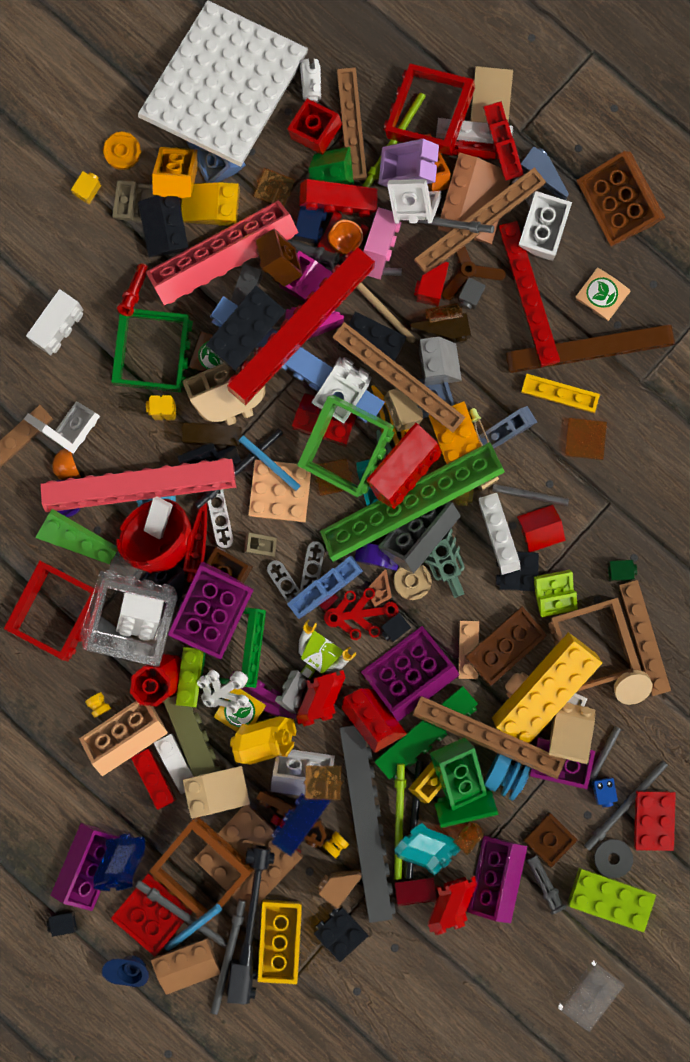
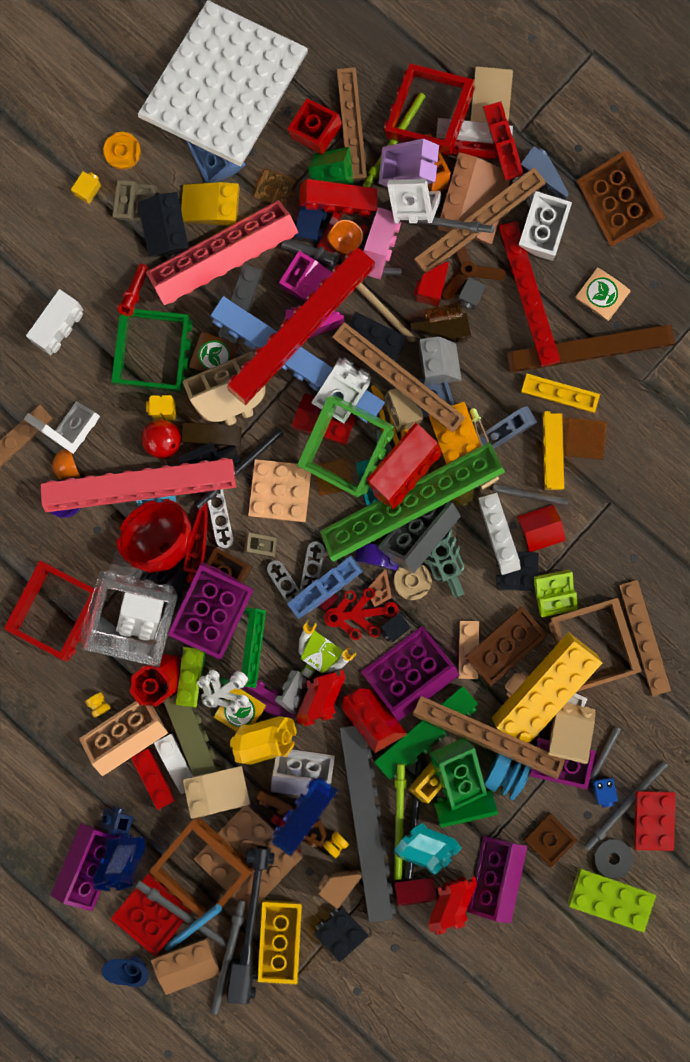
(62, 924): black brick -> none
(70, 535): bright green wing -> none
(115, 821): none -> dark blue brick
(158, 517): white tile -> none
(161, 439): none -> red piece
(175, 172): light orange brick -> none
(245, 328): black brick -> none
(268, 462): dark azure bar -> none
(278, 258): reddish brown brick -> none
(311, 80): white piece -> none
(323, 782): clear orange piece -> none
(469, 837): clear orange slope -> none
(550, 896): dark grey pin -> none
(553, 451): none -> yellow fence
(591, 996): clear slope -> none
(622, 570): dark green brick -> none
(633, 687): tan tile -> none

